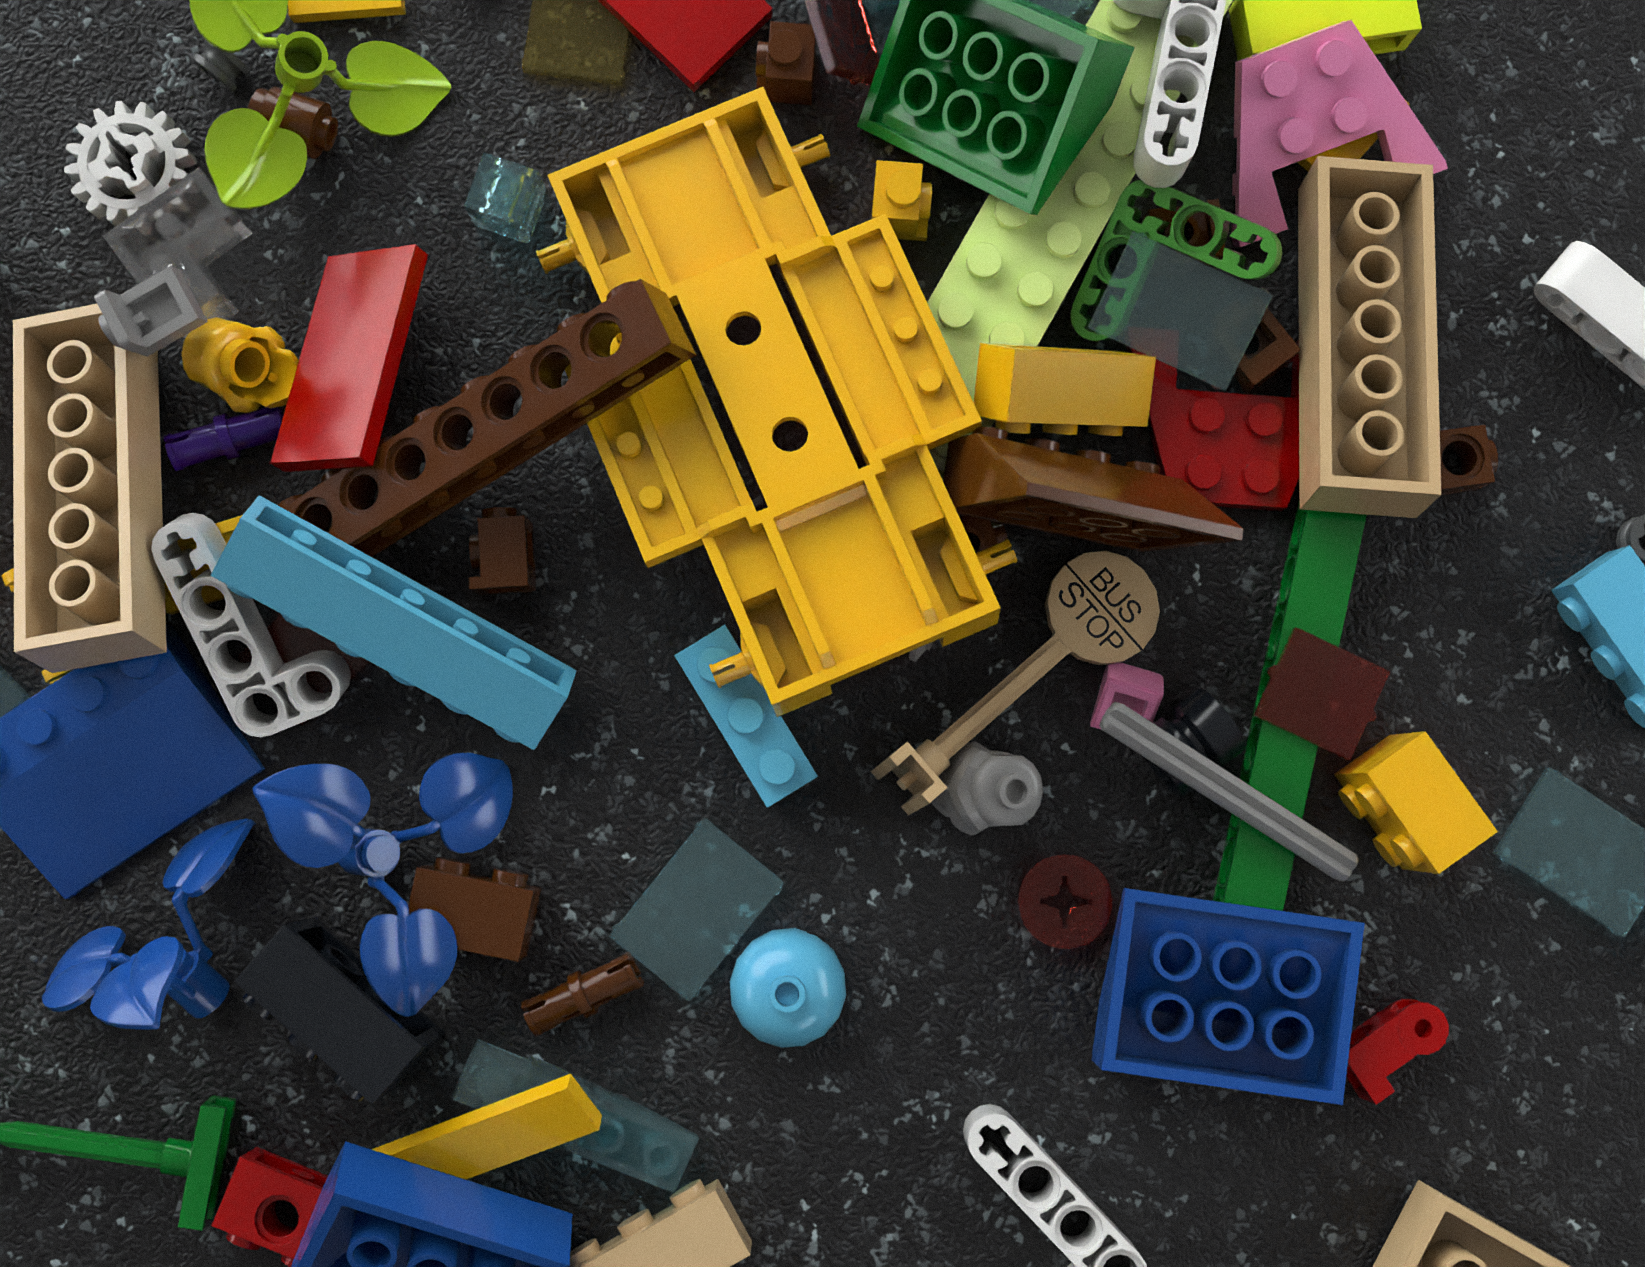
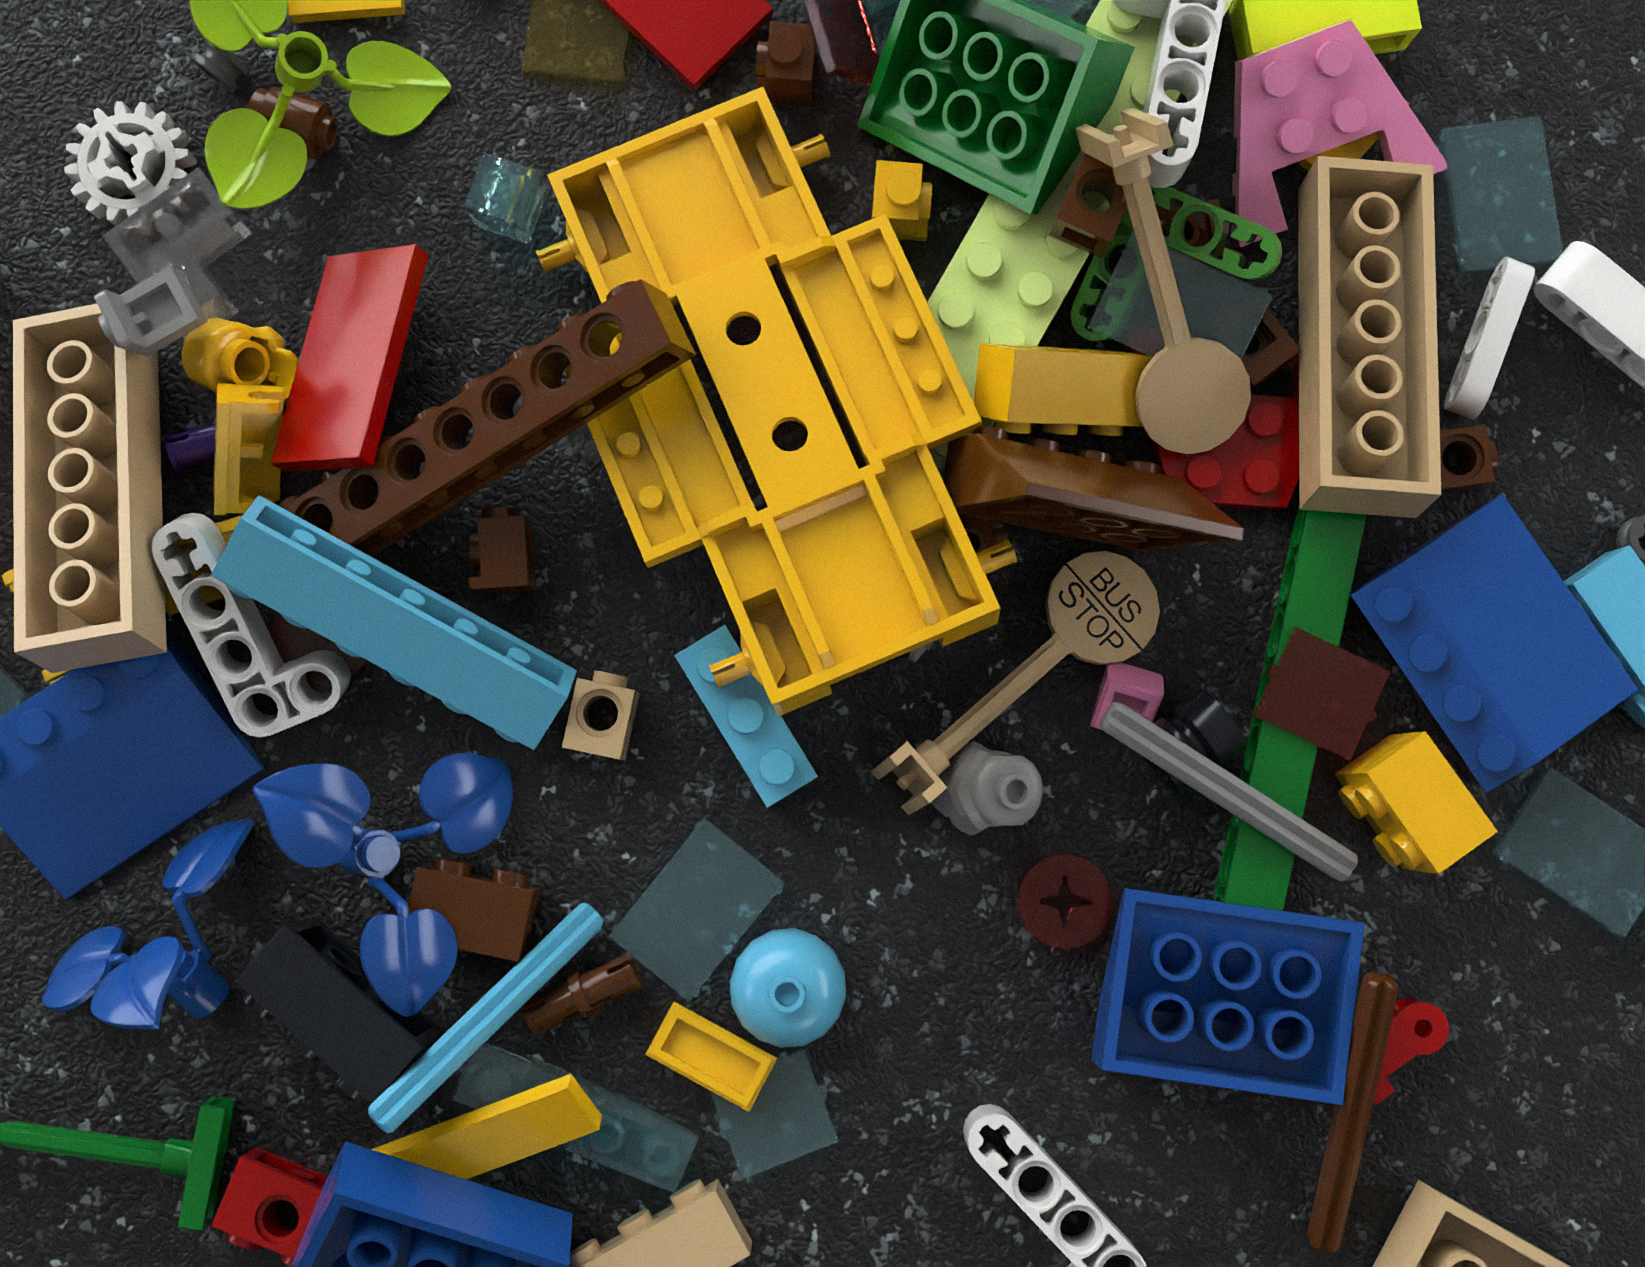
(244, 444): none -> yellow hinge
(484, 1018): none -> medium azure axle
(579, 732): none -> tan brick
(711, 1056): none -> yellow tile
(784, 1121): none -> clear light blue piece
(1079, 224): none -> reddish brown brick
(1193, 387): none -> tan piece
(1352, 1119): none -> reddish brown axle
(1489, 338): none -> white beam
(1494, 643): none -> blue slope
(1501, 193): none -> clear light blue piece

